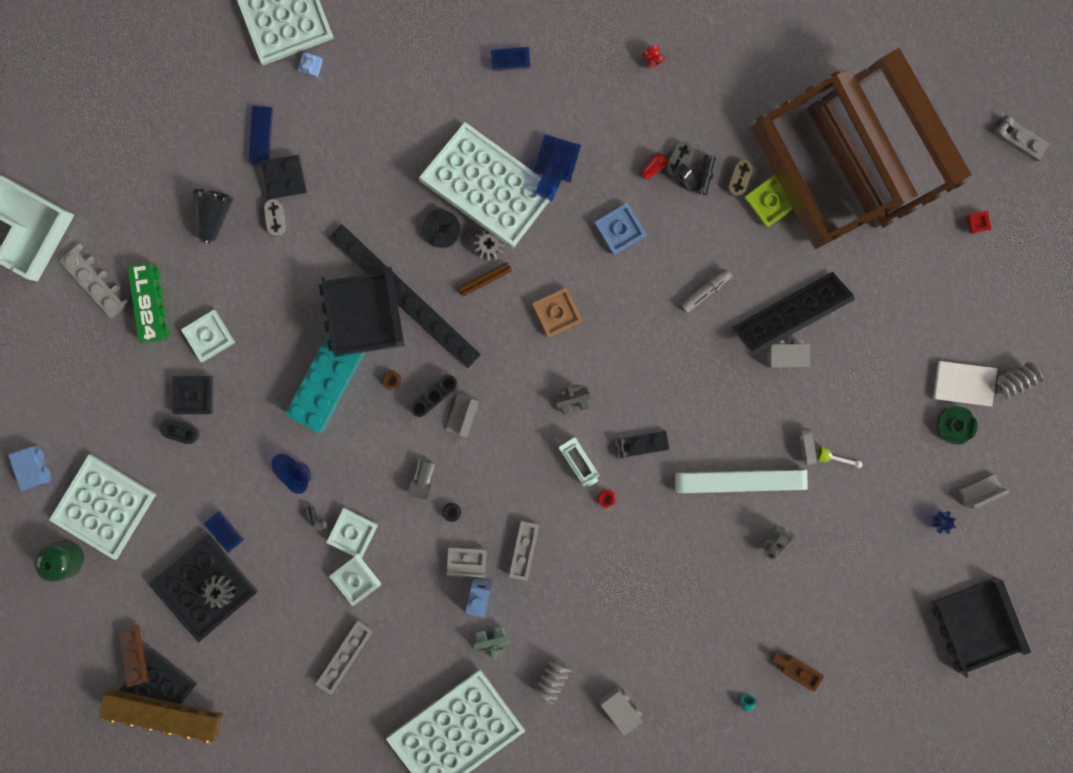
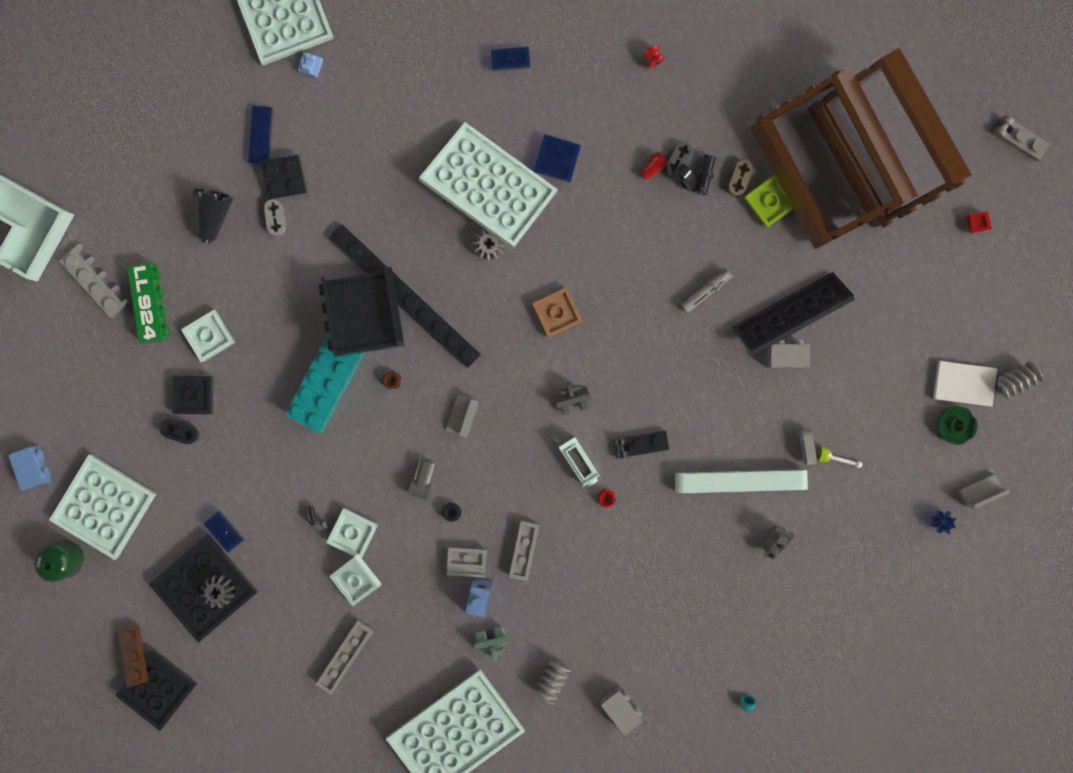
(161, 716): pearl gold brick -> none
(291, 472): clear blue piece -> none
(425, 397): black beam -> none
(452, 229): black plate -> none
(485, 279): reddish brown axle -> none
(555, 171): clear blue plate -> none
(620, 229): medium blue plate -> none
(798, 671): reddish brown hinge -> none
(979, 625): black panel -> none

